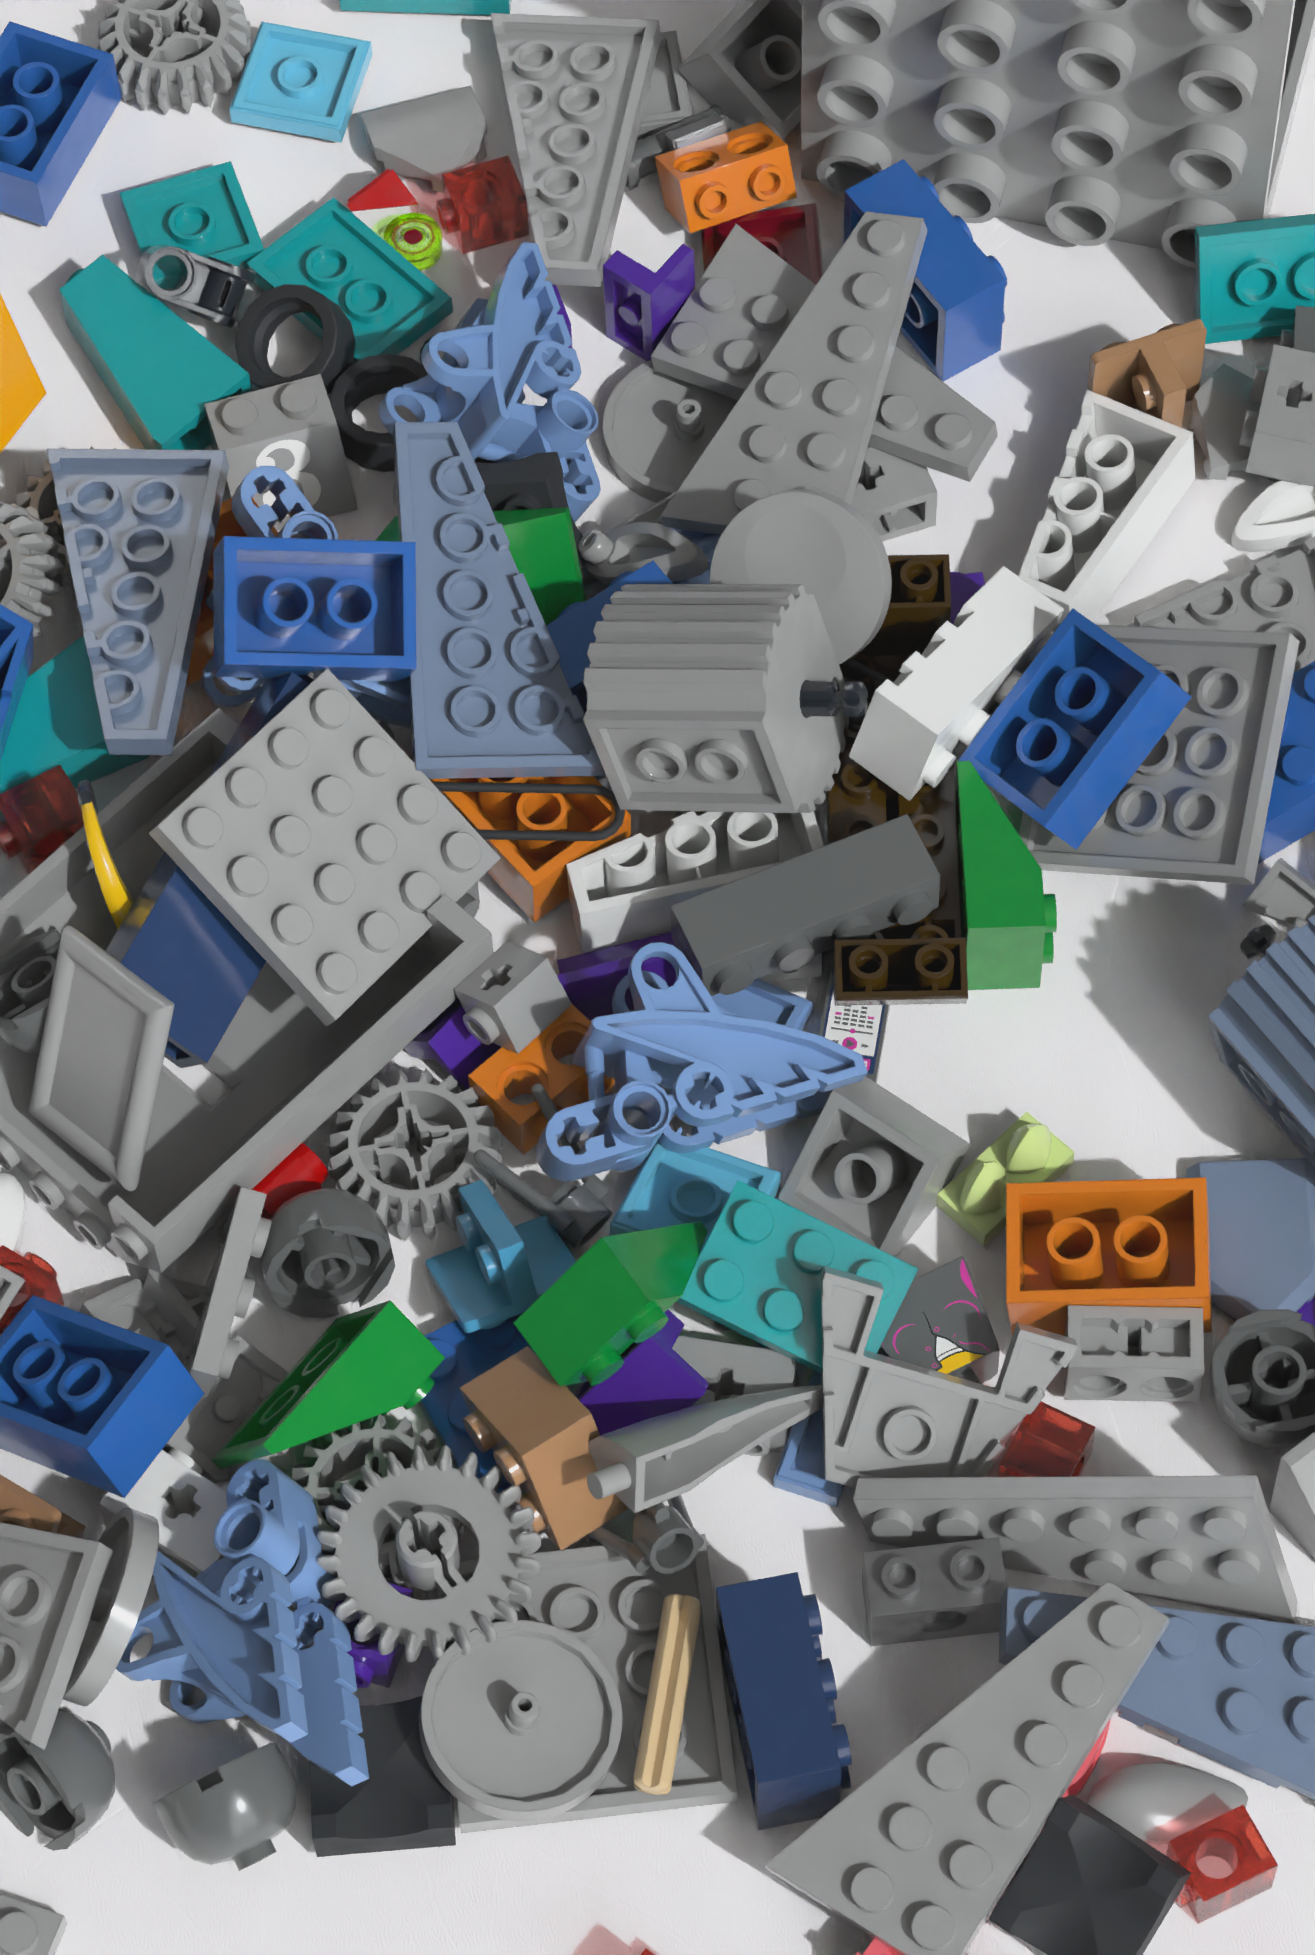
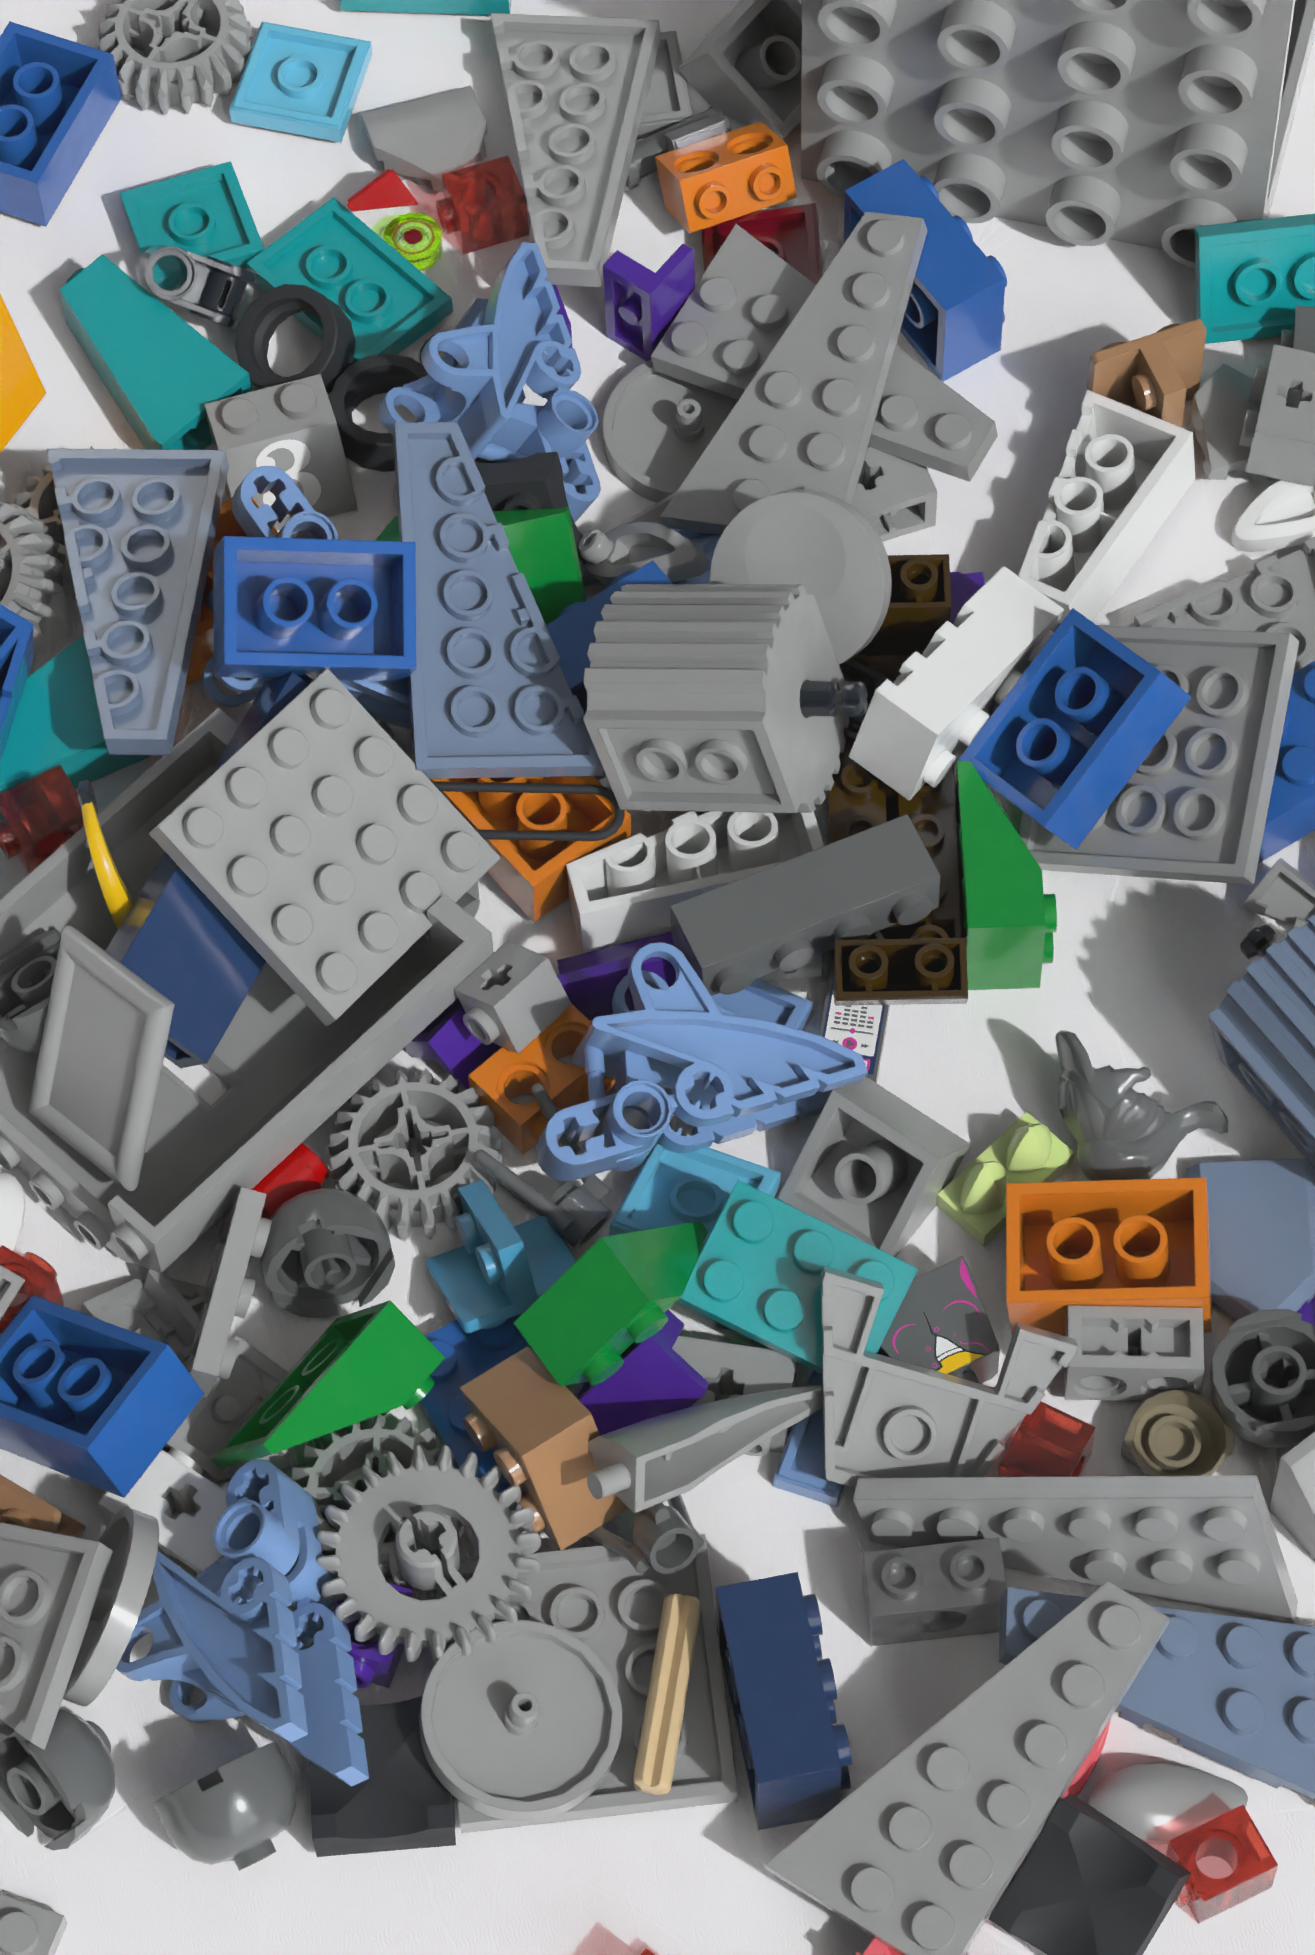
(1117, 1128): none -> dark grey piece
(1177, 1436): none -> dark tan hat

